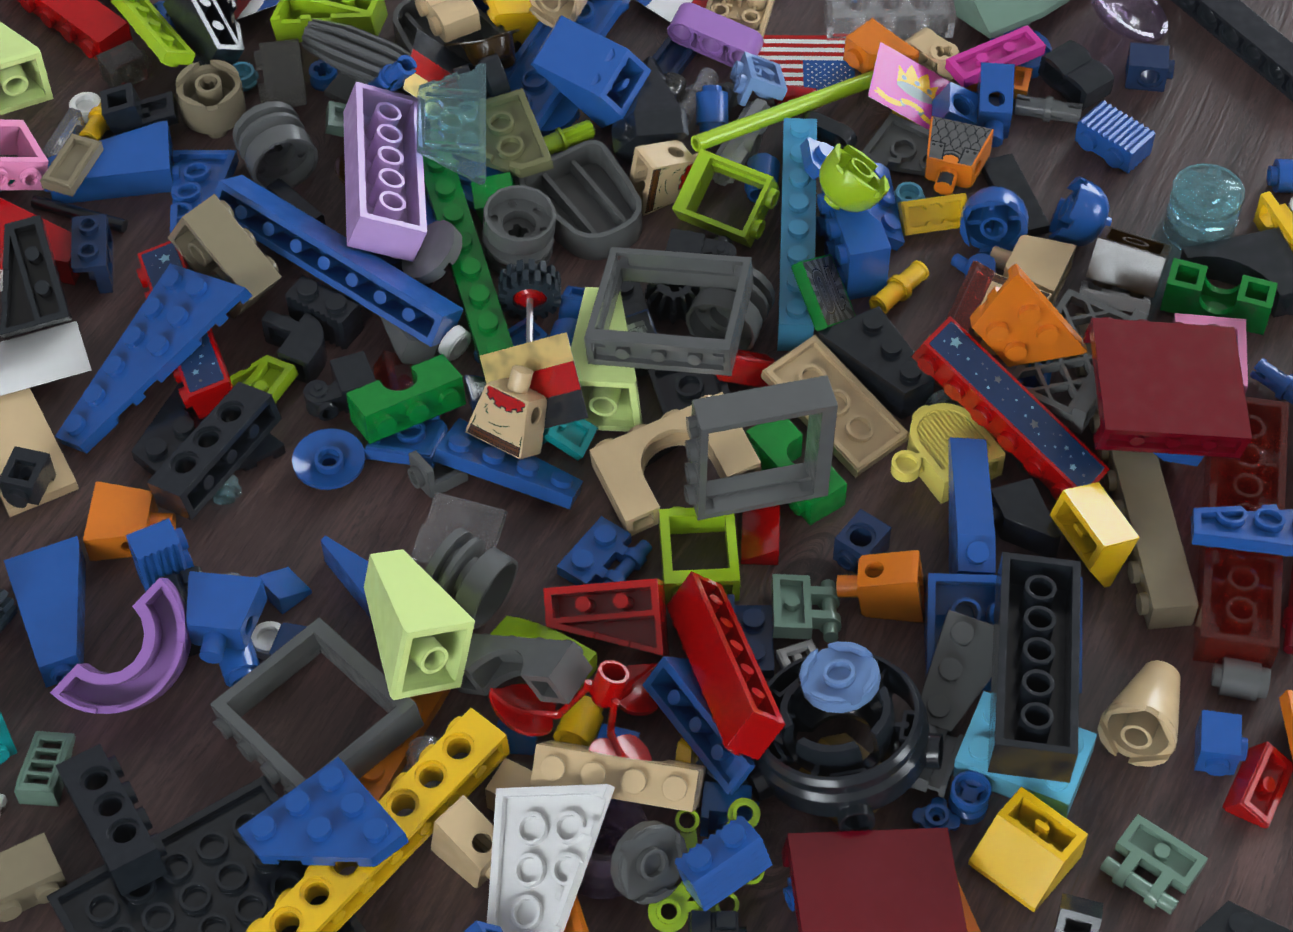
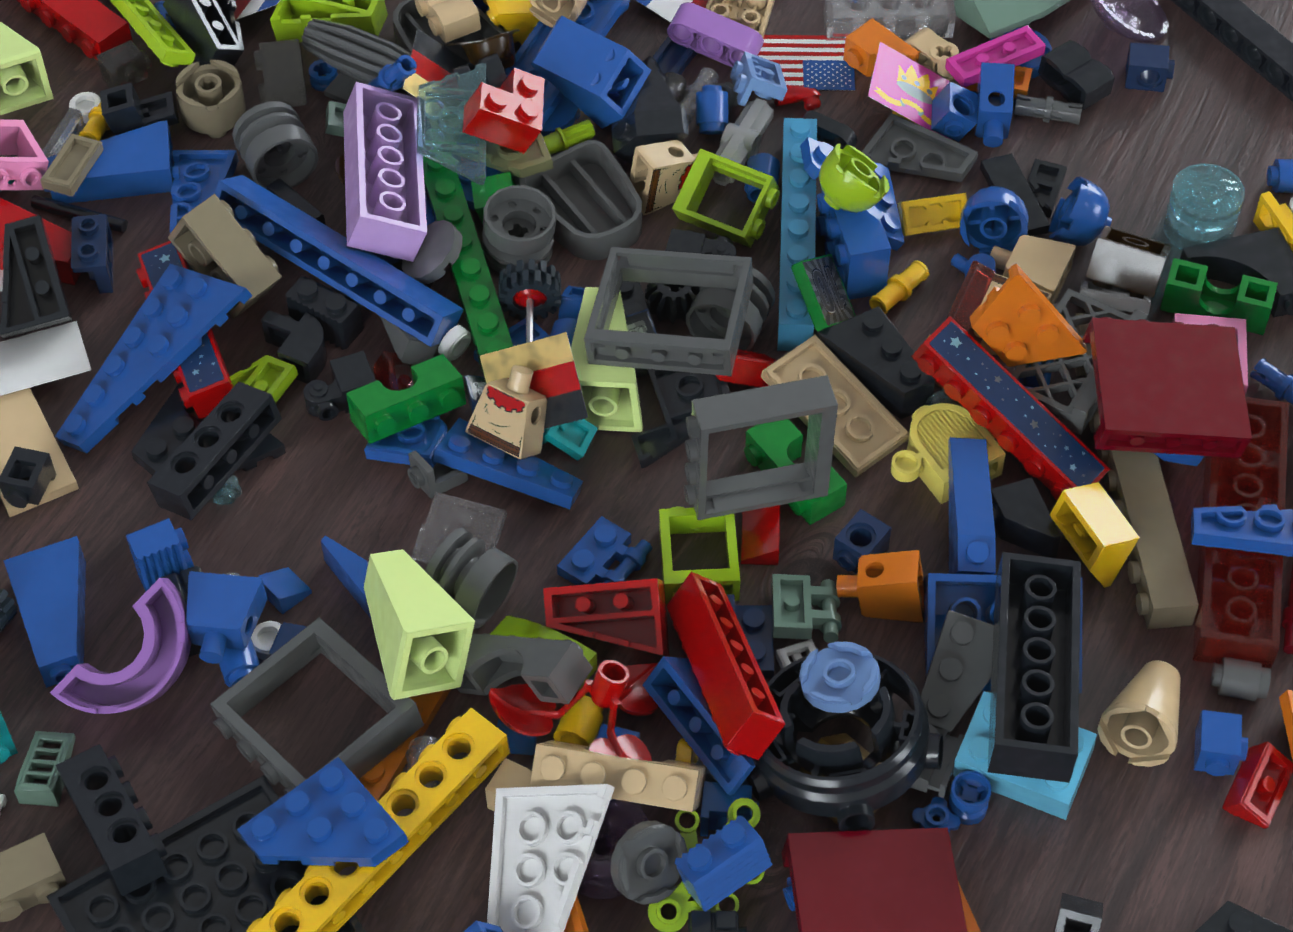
(114, 514): orange torso -> none
(247, 75): medium azure plate -> none
(328, 448): blue dish -> none
(464, 841): tan torso -> none
(509, 113): none -> red brick
(622, 463): tan arch -> none
(779, 112): lime piece -> none
(908, 191): medium azure plate -> none
(956, 153): torso -> none
(1028, 849): yellow slope -> none
(1046, 182): none -> black tile
(1114, 137): blue brick -> none
(1159, 854): sand green plate -> none

